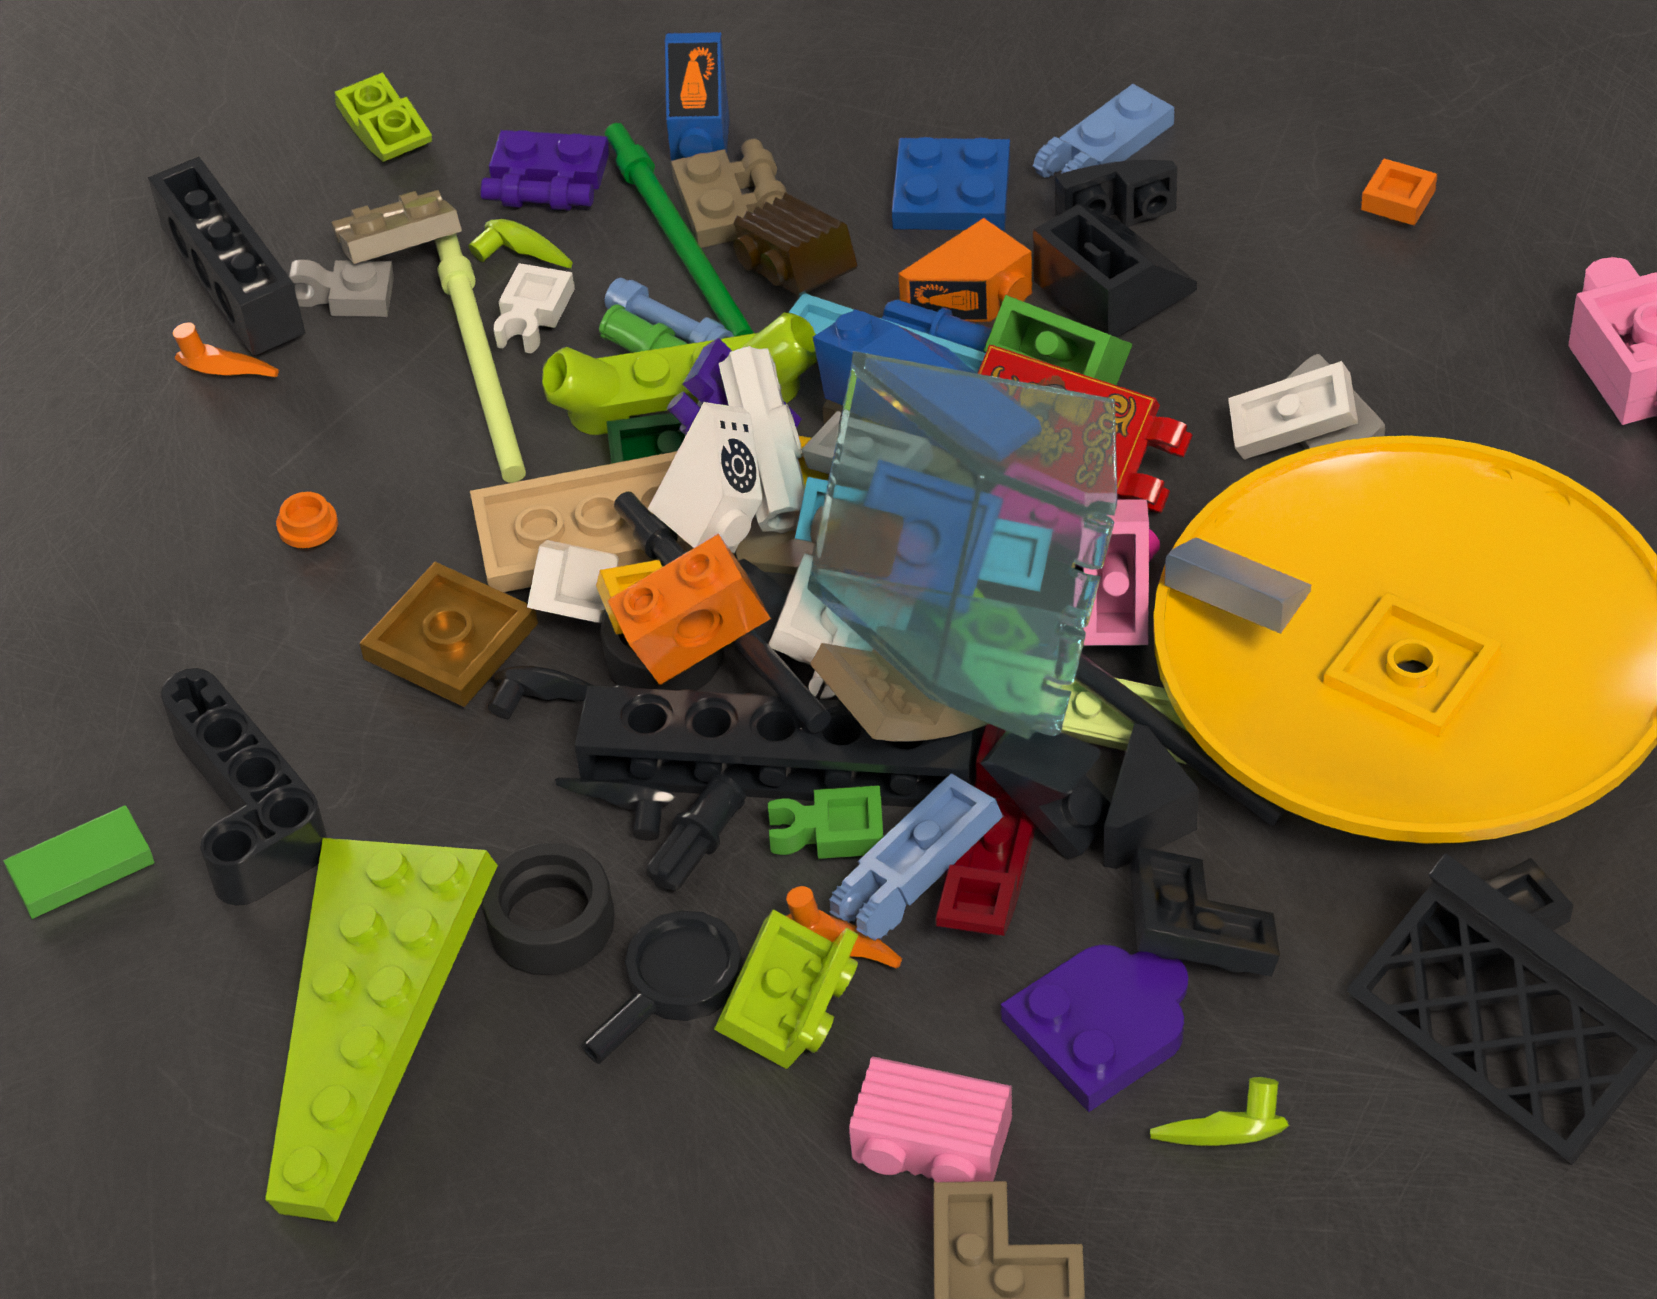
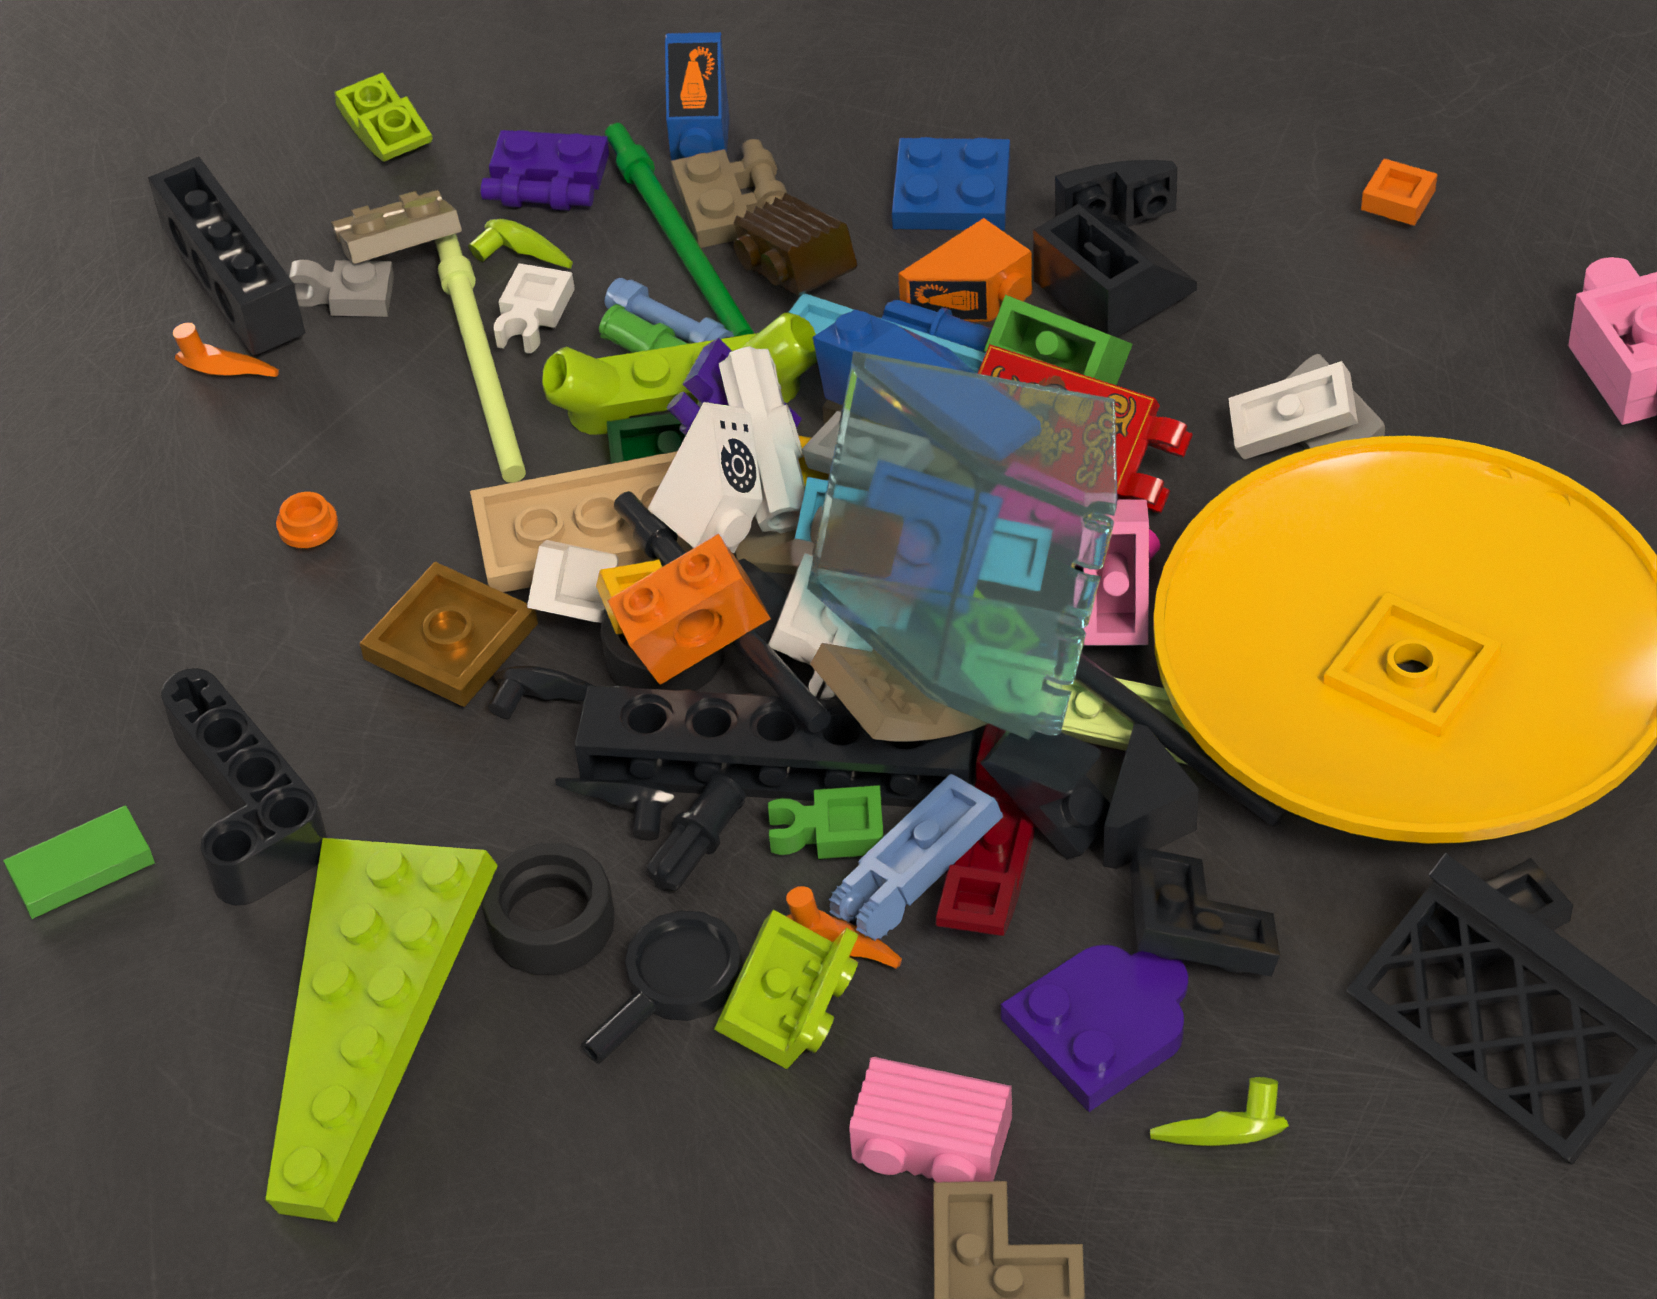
(1107, 134): medium blue hinge -> none
(1235, 583): slope -> none

